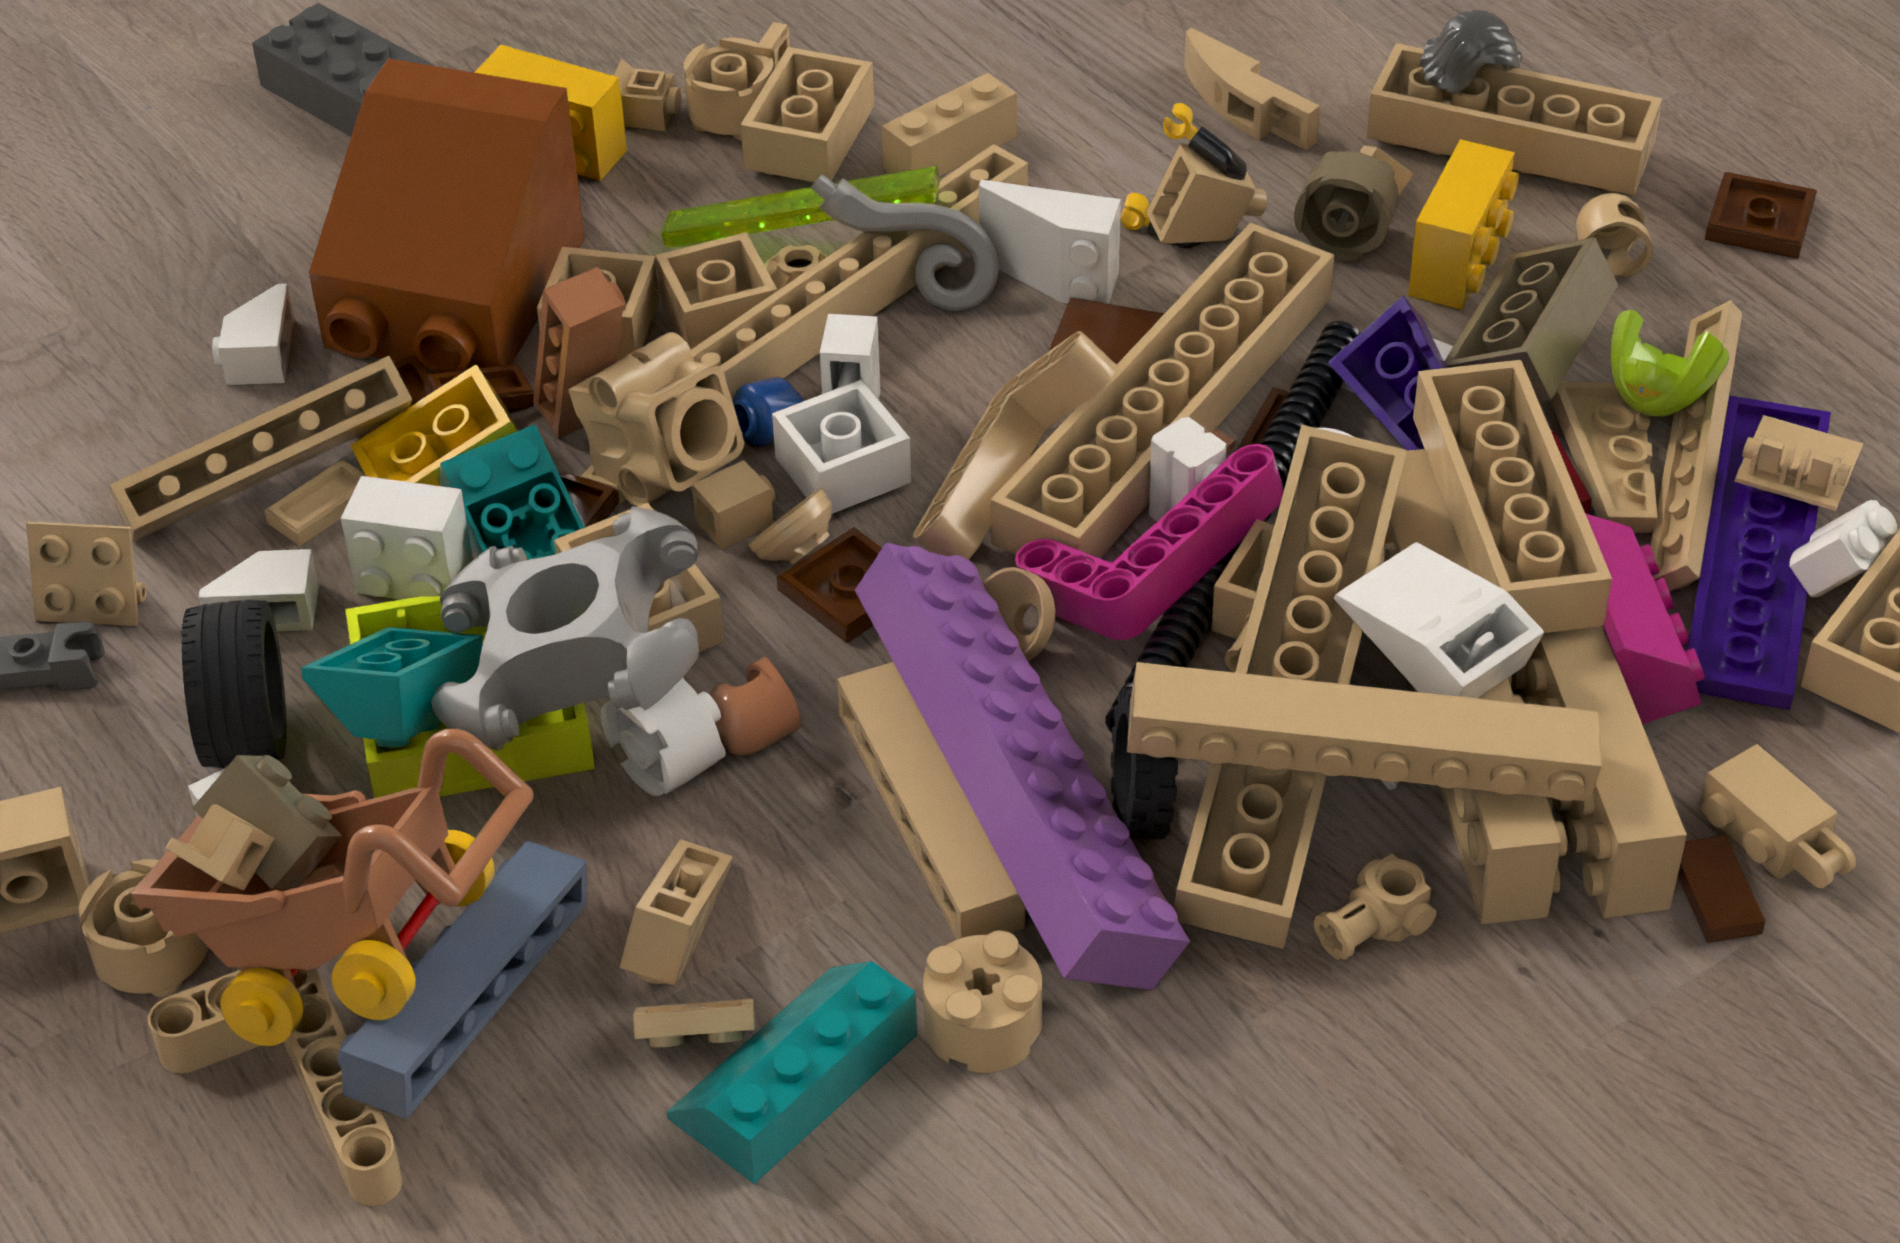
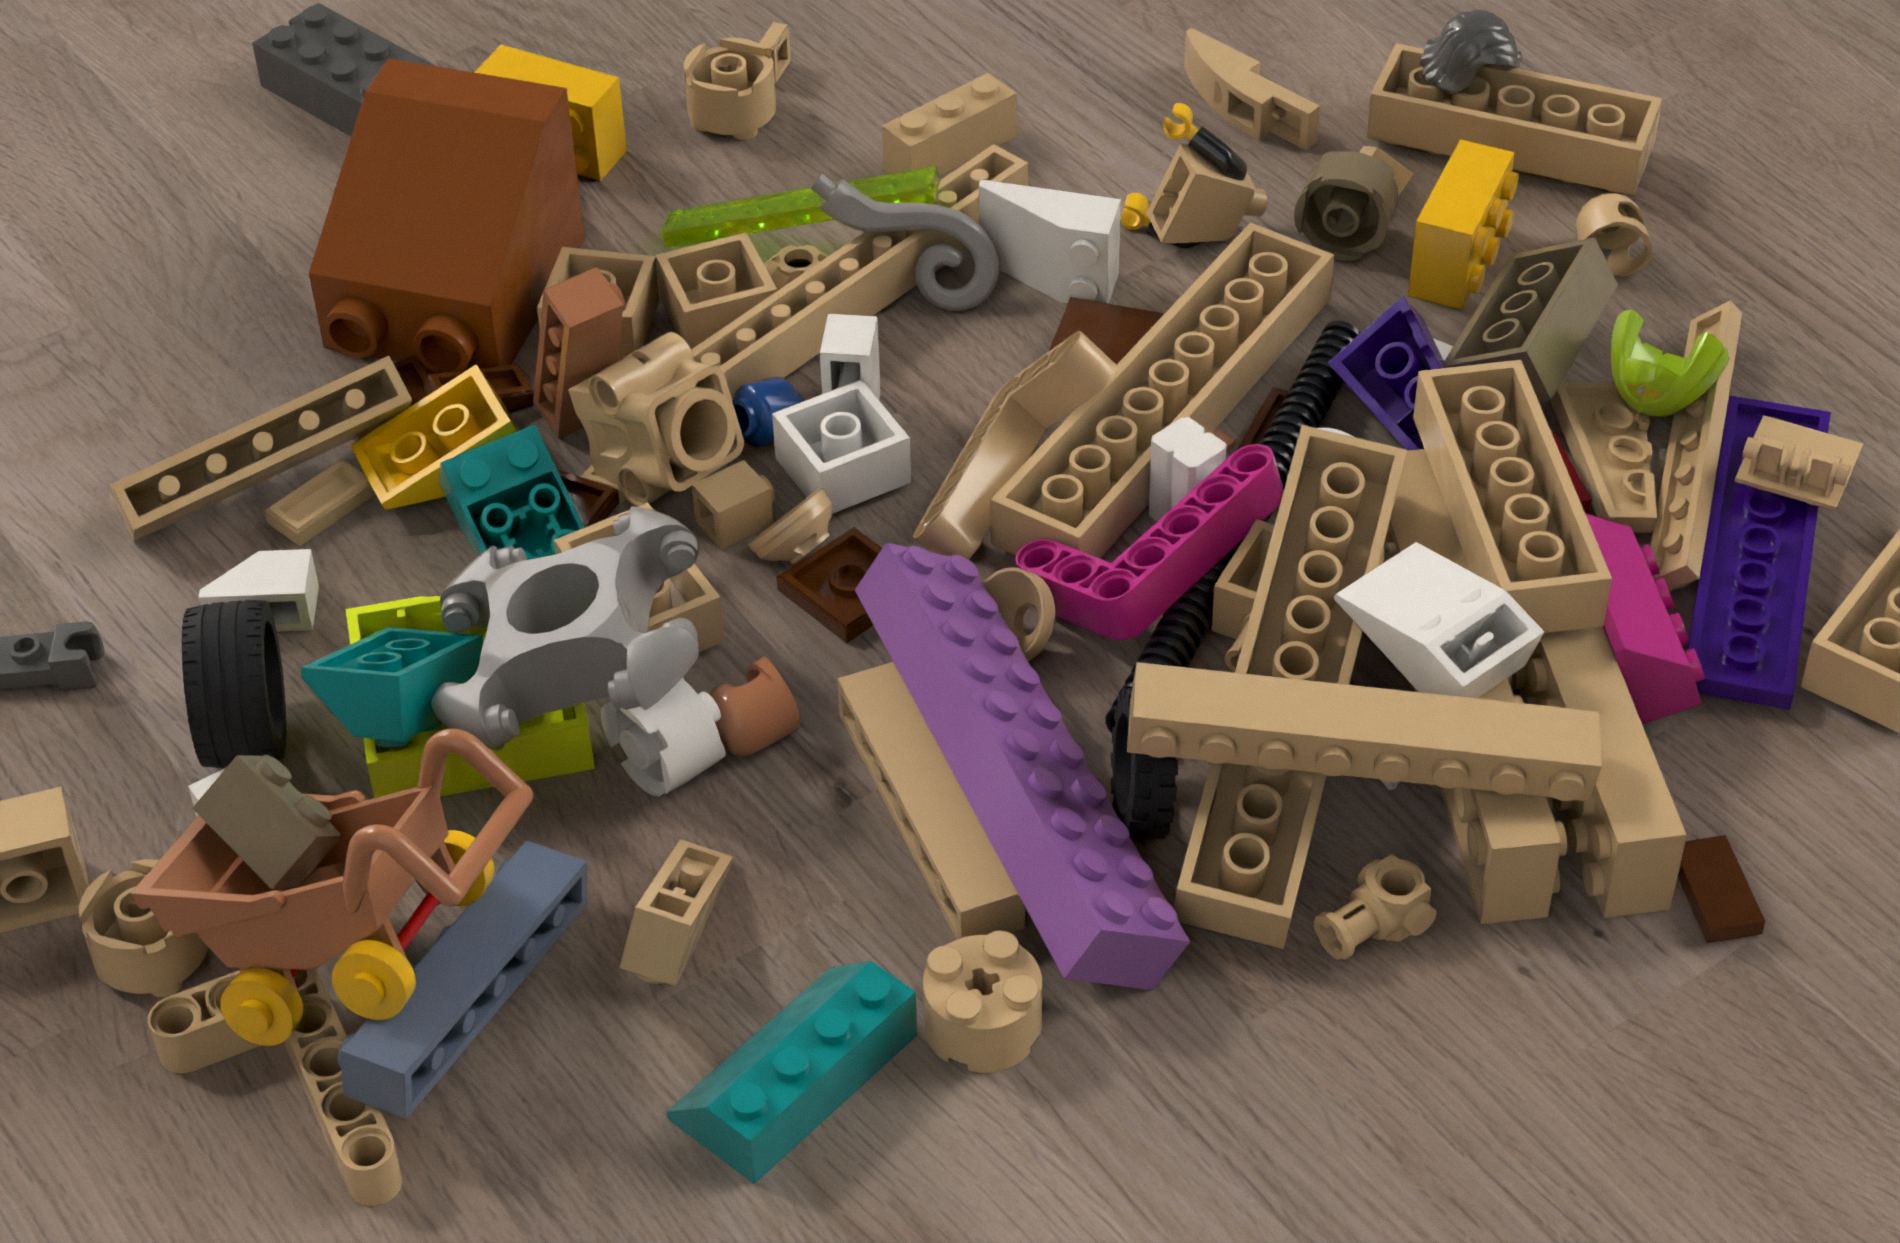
(83, 574): tan hinge -> none
(224, 847): tan panel -> none
(256, 339): white slope -> none
(405, 538): white brick -> none
(647, 97): tan window -> none
(719, 1019): tan plate -> none
(807, 115): tan brick -> none
(1761, 214): reddish brown tile -> none
(1775, 818): tan brick -> none
(1843, 548): white brick -> none

